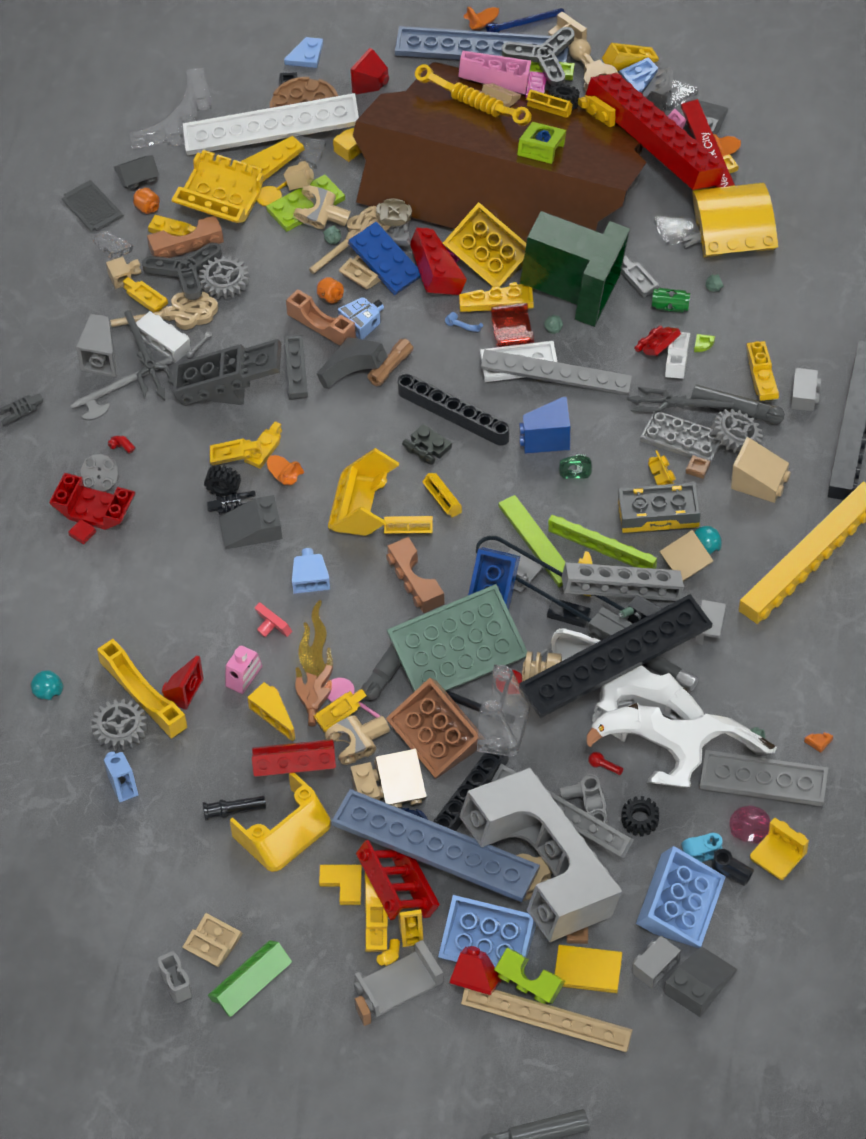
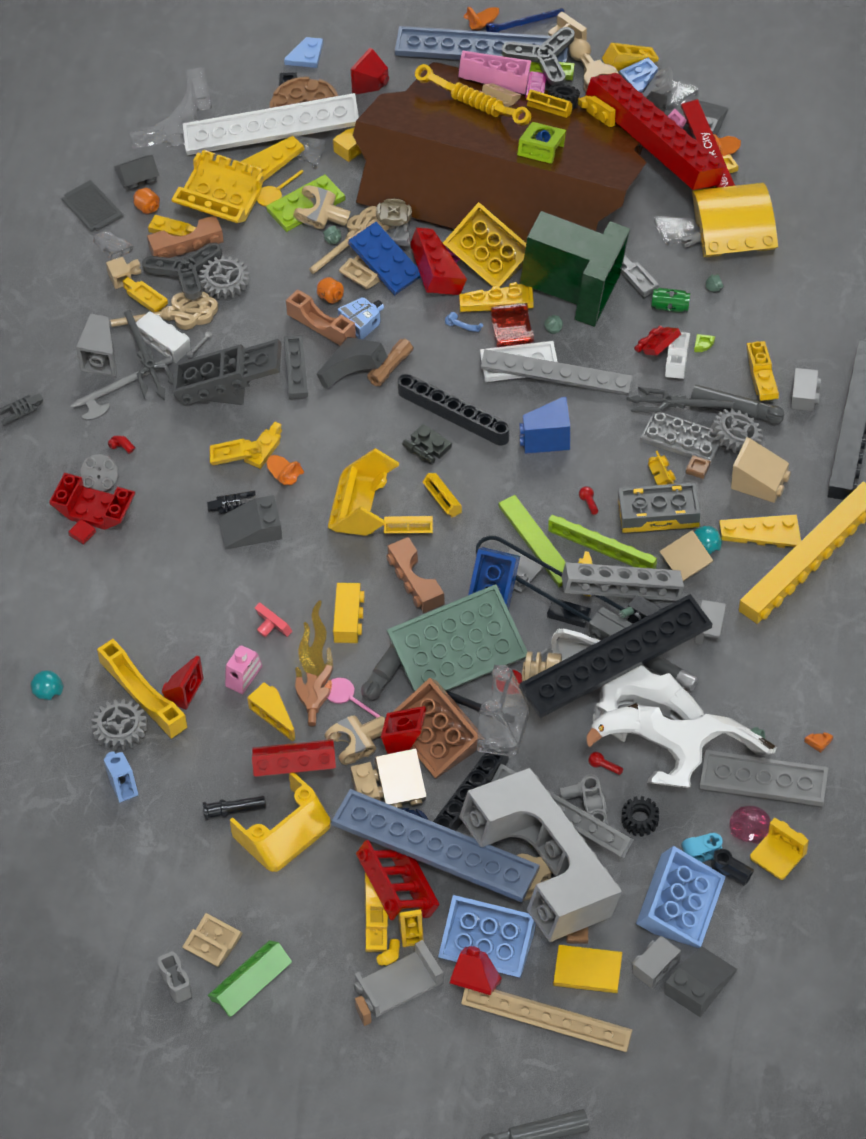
(222, 480): black tyre -> none
(299, 175): tan brick -> none
(309, 573): light blue torso -> none
(339, 709): yellow hinge -> none
(347, 878): yellow tile -> none
(348, 612): none -> yellow brick
(402, 729): none -> red slope
(512, 967): lime arch -> none
(583, 465): clear green piece -> none
(586, 494): none -> red bar
(763, 530): none -> yellow wing

